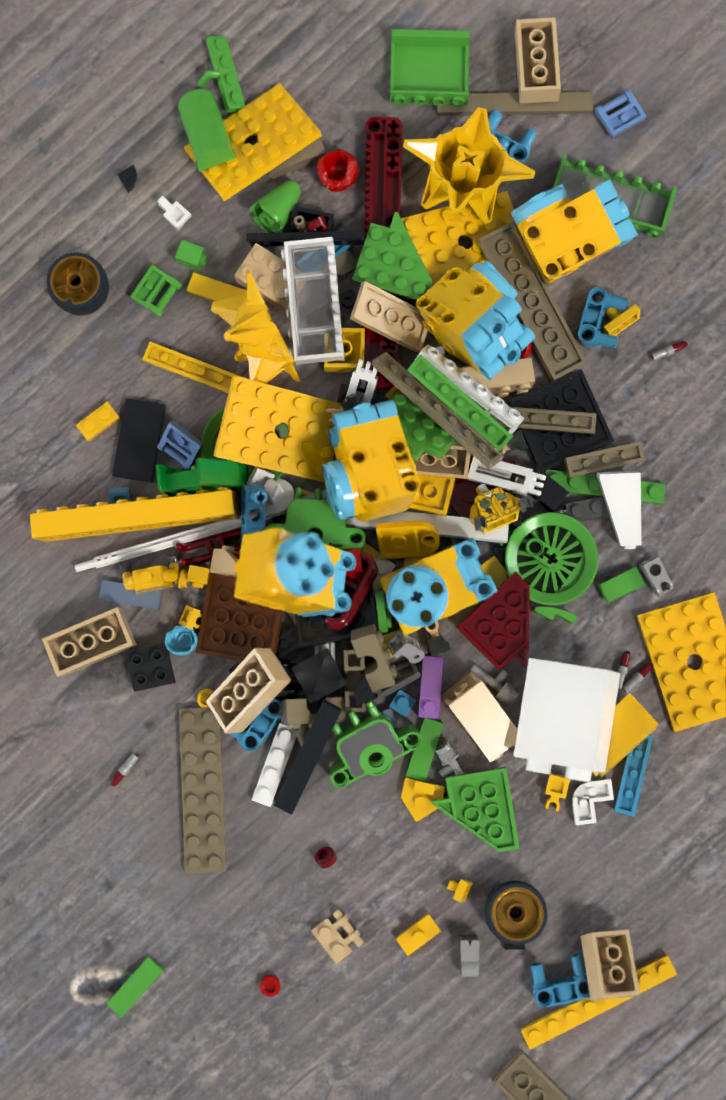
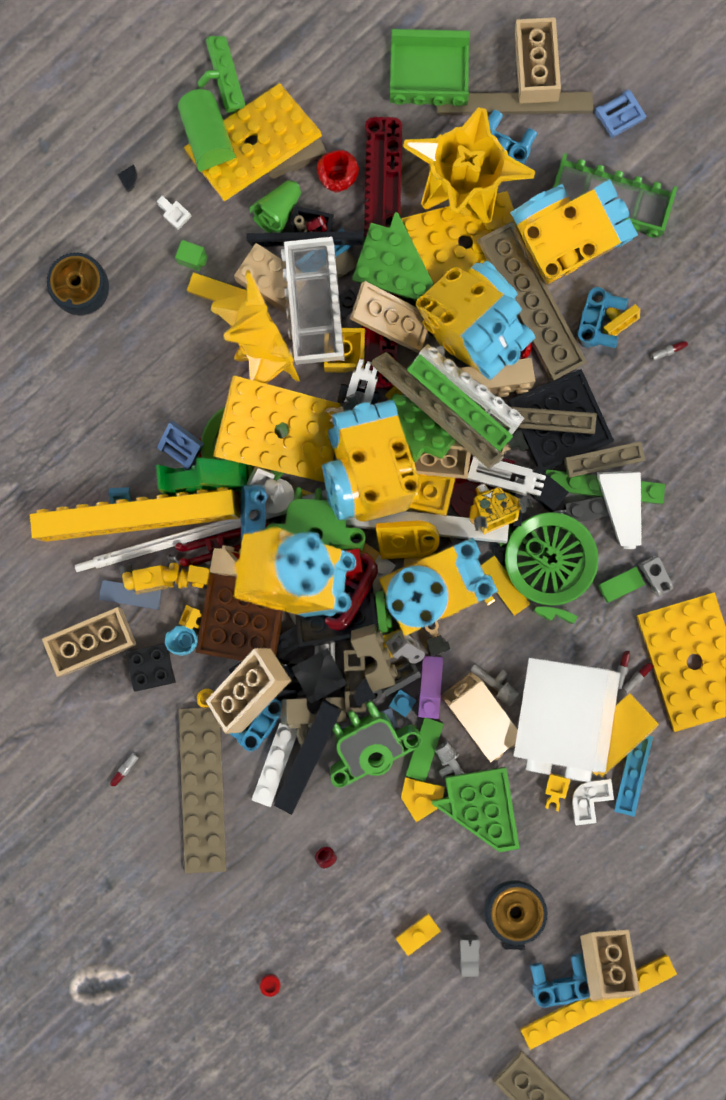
(98, 421): yellow plate -> none
(135, 986): bright green tile -> none
(138, 440): black tile -> none
(151, 286): bright green plate -> none
(188, 367): yellow plate -> none
(332, 940): tan plate -> none
(461, 889): yellow tile -> none
(502, 624): dark red wing -> none

